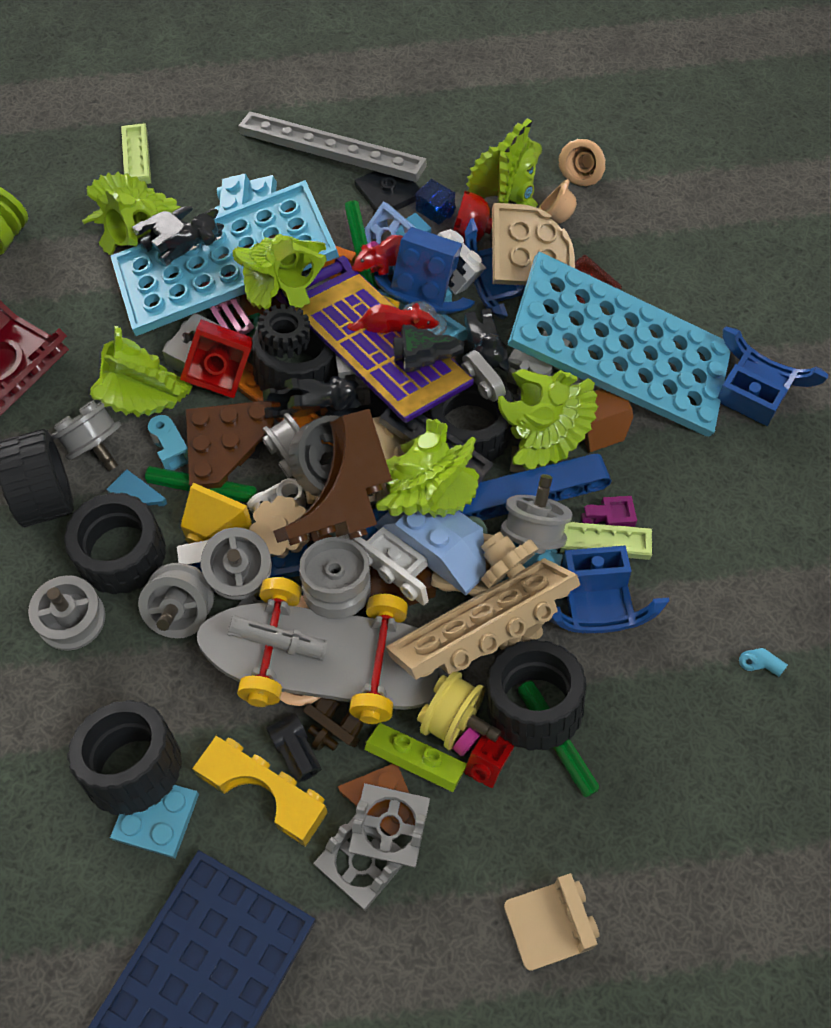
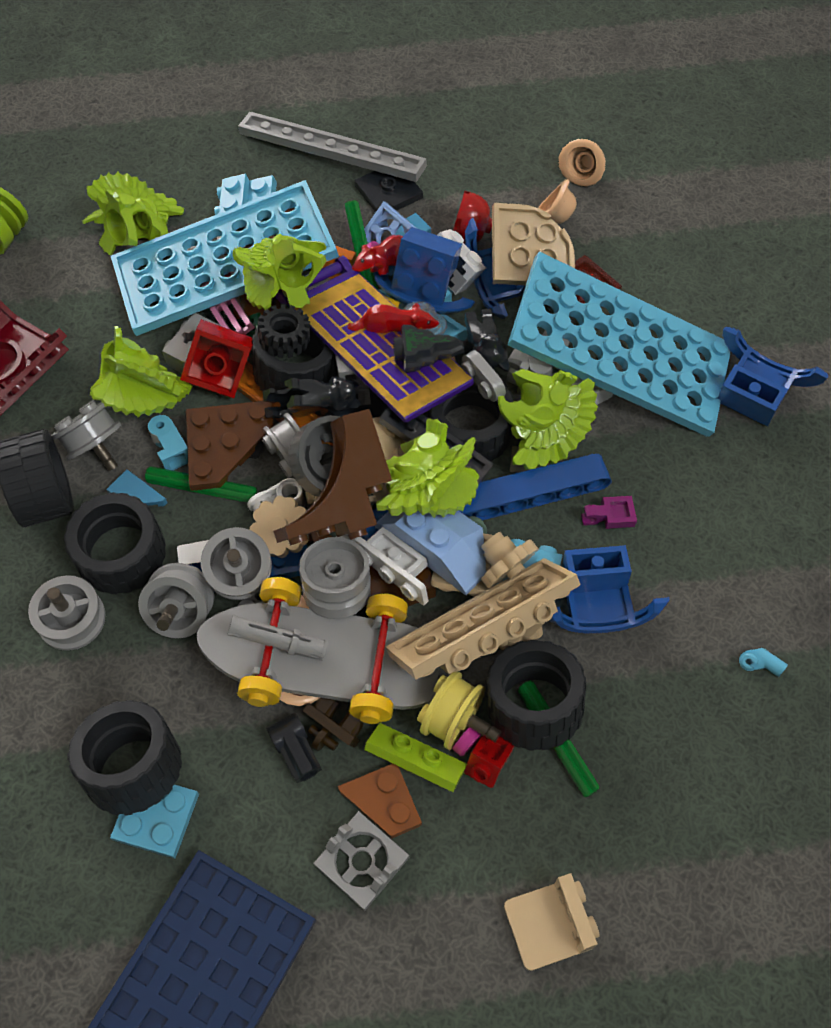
(136, 151): yellowish green plate -> none
(175, 236): black animal -> none
(211, 513): yellow slope -> none
(227, 767): yellow arch -> none
(360, 844): light grey piece -> none
(435, 201): clear blue brick -> none
(508, 168): lime piece -> none
(537, 518): light grey wheel -> none
(586, 535): yellowish green plate -> none
(611, 421): dark orange slope -> none

